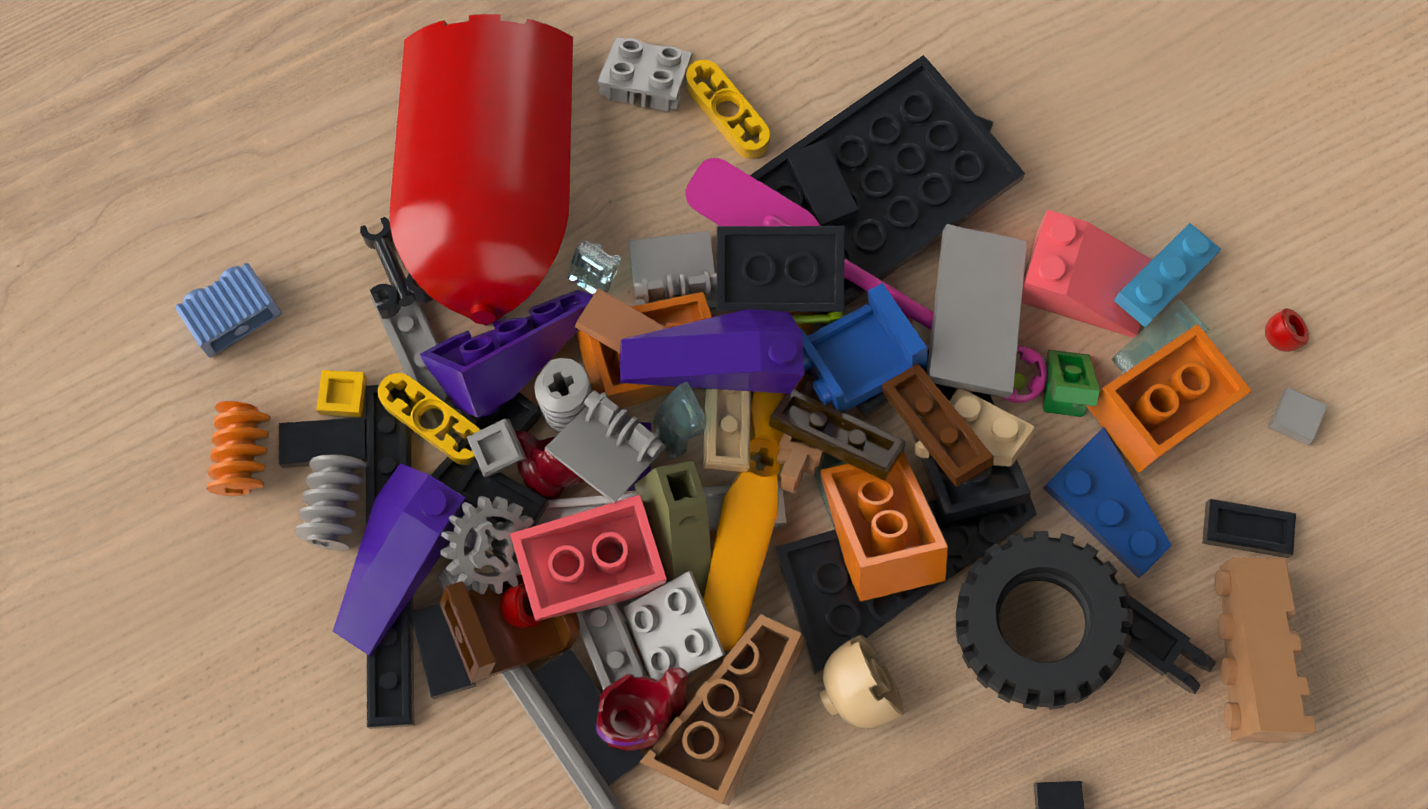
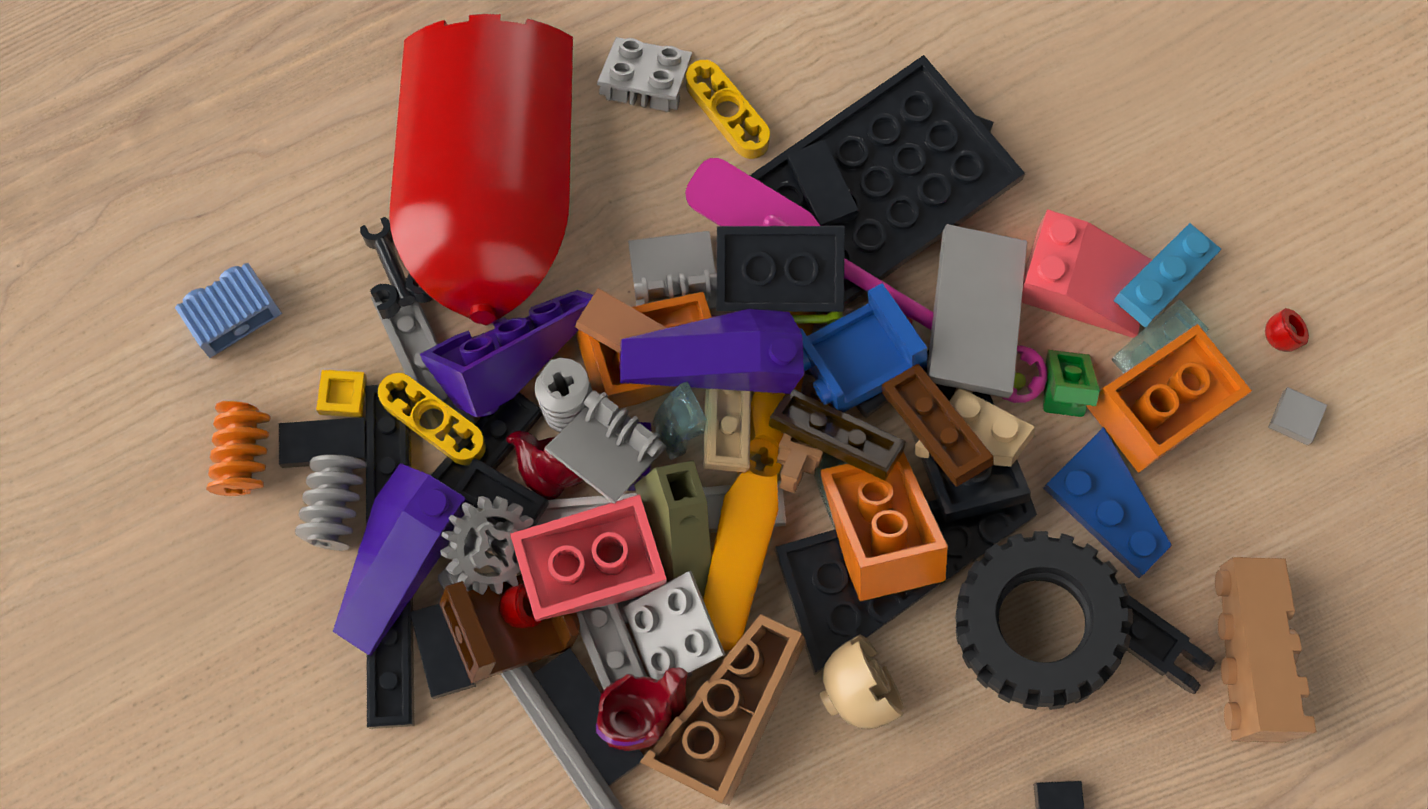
(496, 447): light grey tile -> none
(592, 267): clear light blue tile -> none
(1249, 528): black tile -> none

